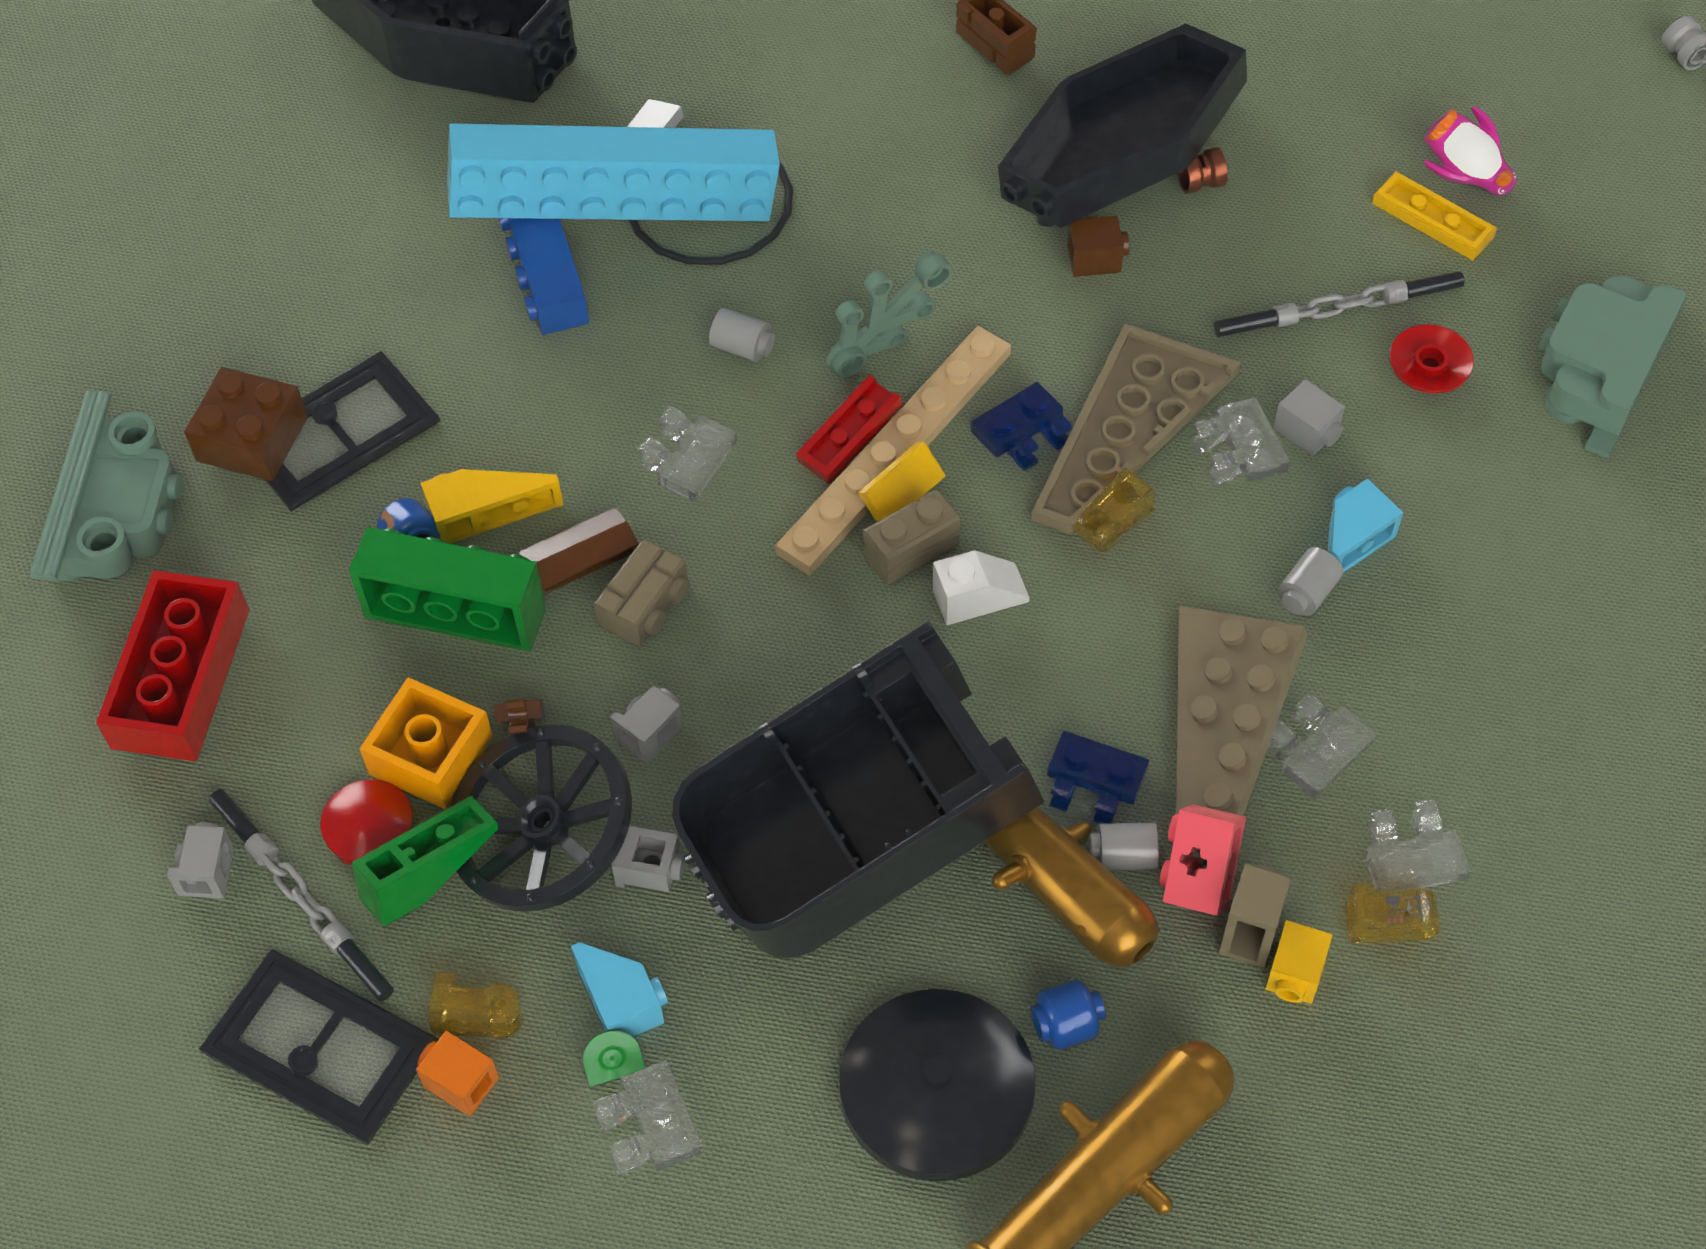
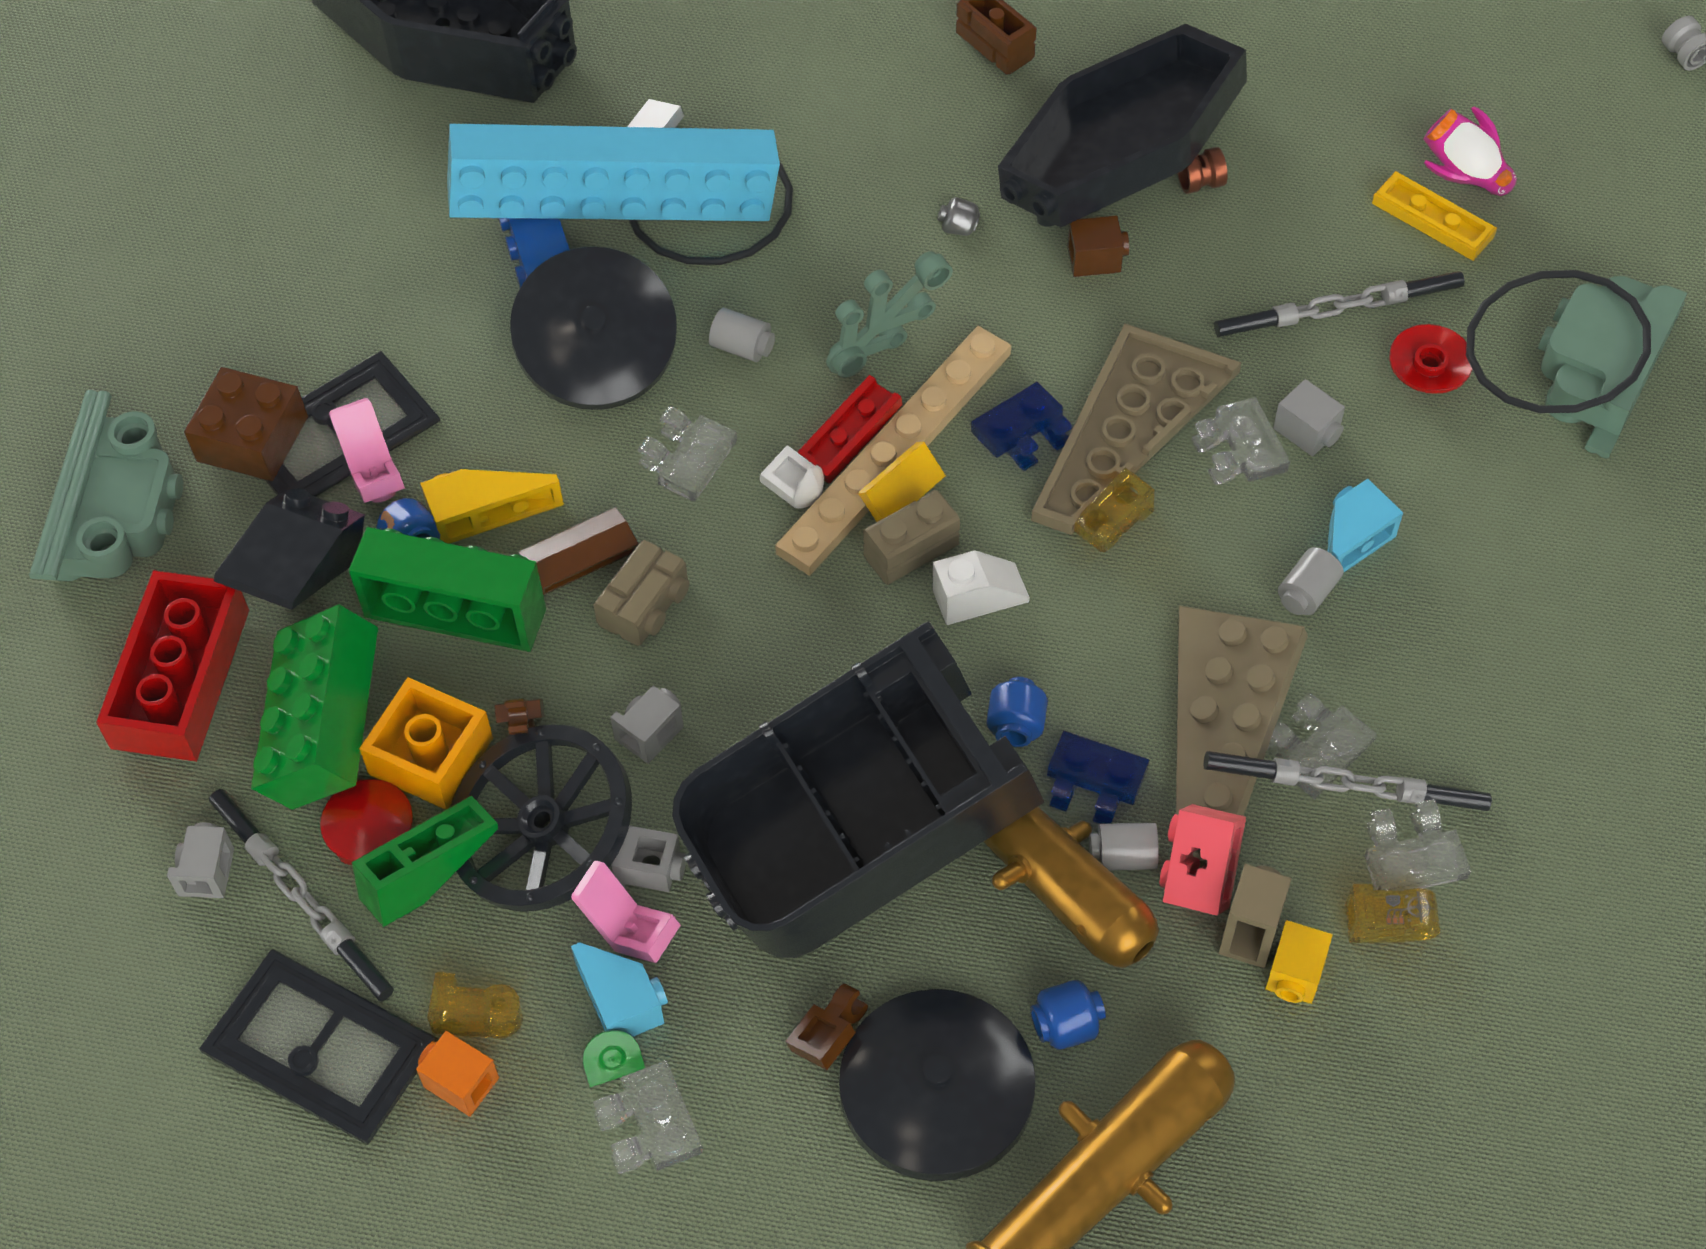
(293, 548): none -> black slope
(315, 708): none -> green brick
(366, 451): none -> bright pink bracket
(593, 328): none -> black dish
(619, 919): none -> bright pink bracket
(794, 478): none -> white plate
(827, 1031): none -> reddish brown plate
(959, 217): none -> flat silver piece
(1017, 711): none -> blue head
(1288, 773): none -> piece
(1559, 408): none -> black piece

